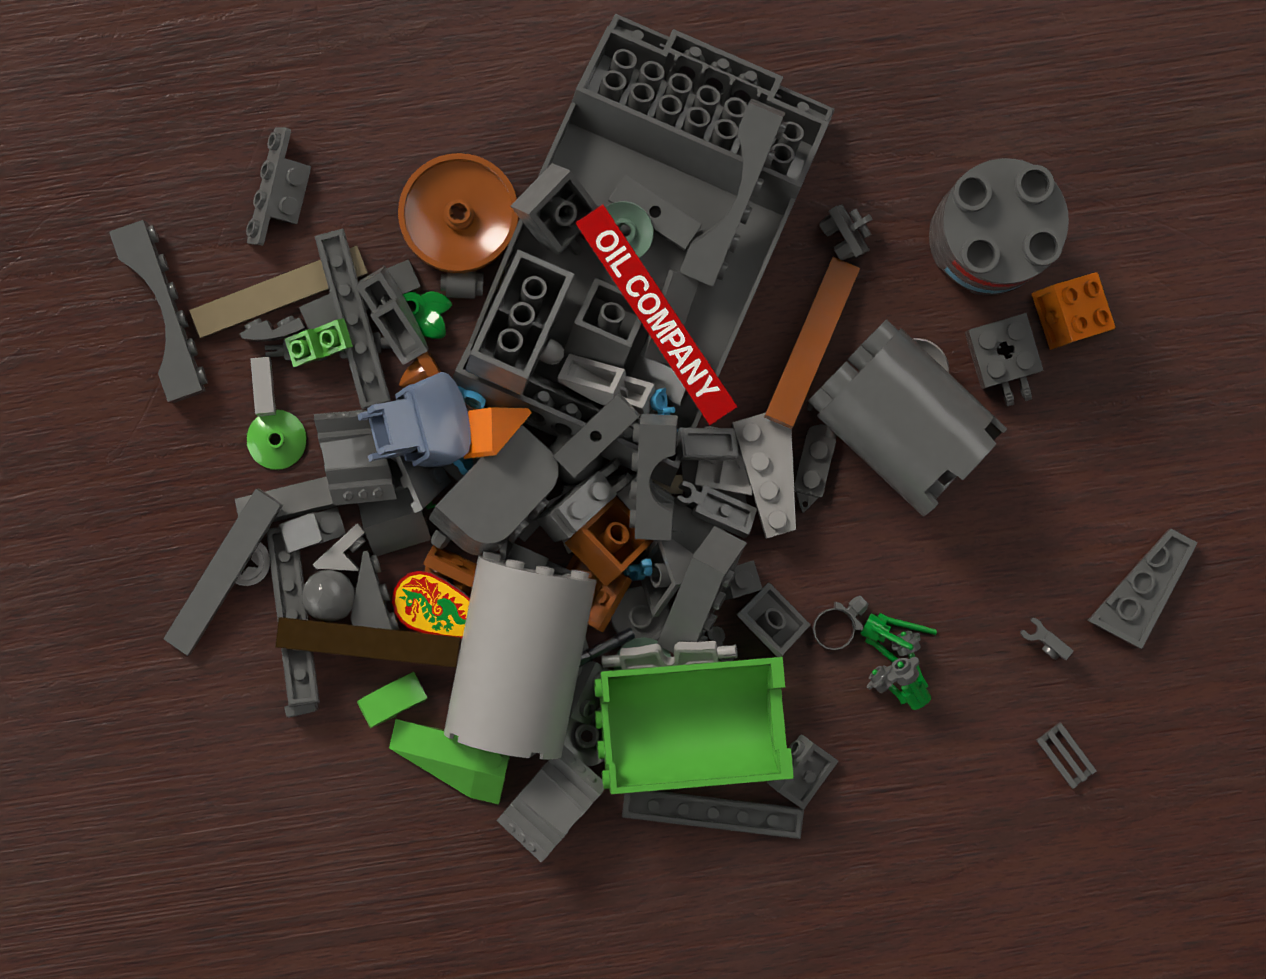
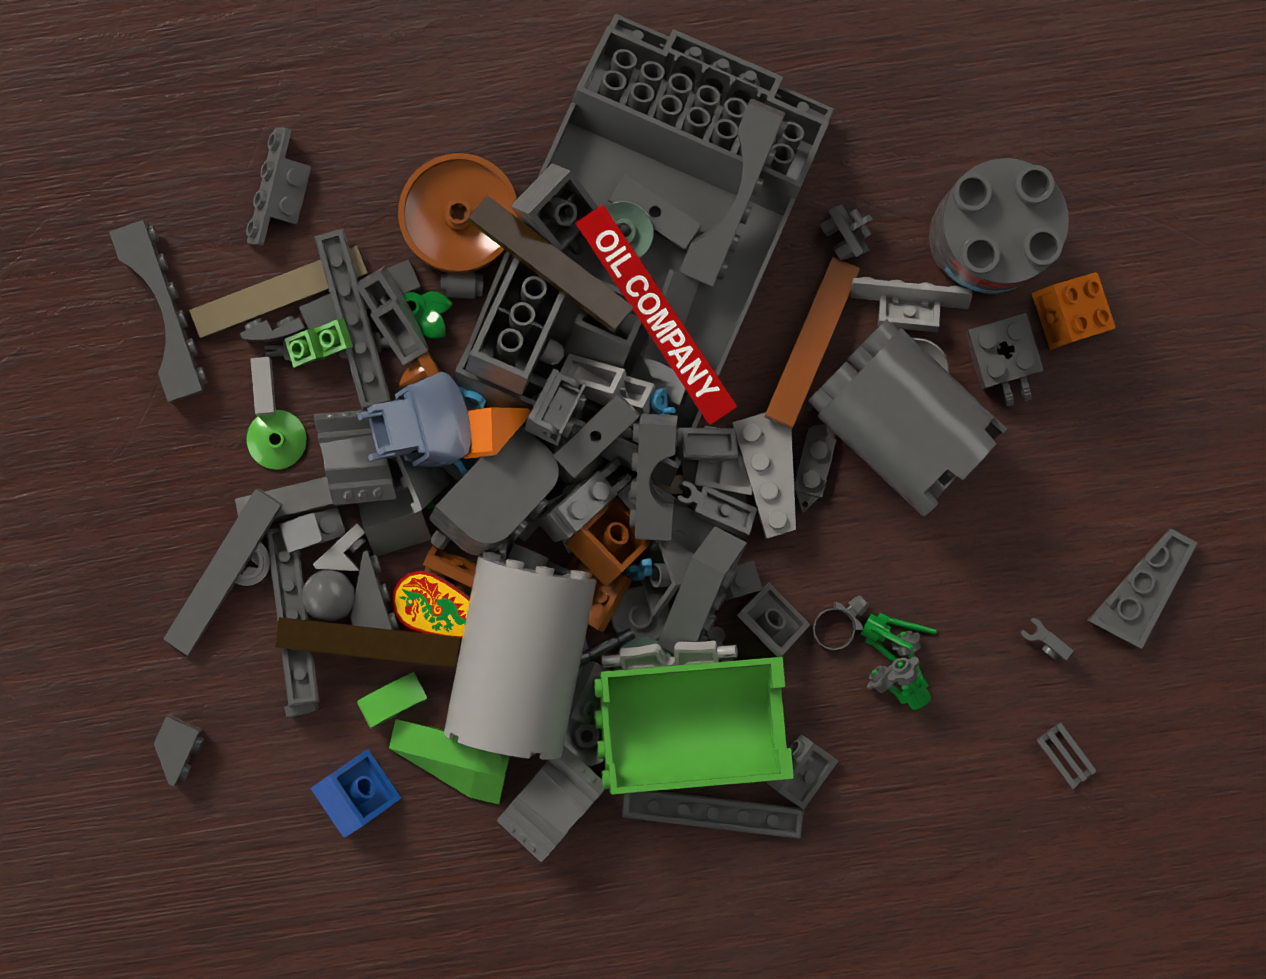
(175, 746): none -> dark grey slope
(356, 793): none -> blue slope
(550, 263): none -> dark brown tile
(555, 407): none -> dark grey hinge
(910, 304): none -> light grey bracket

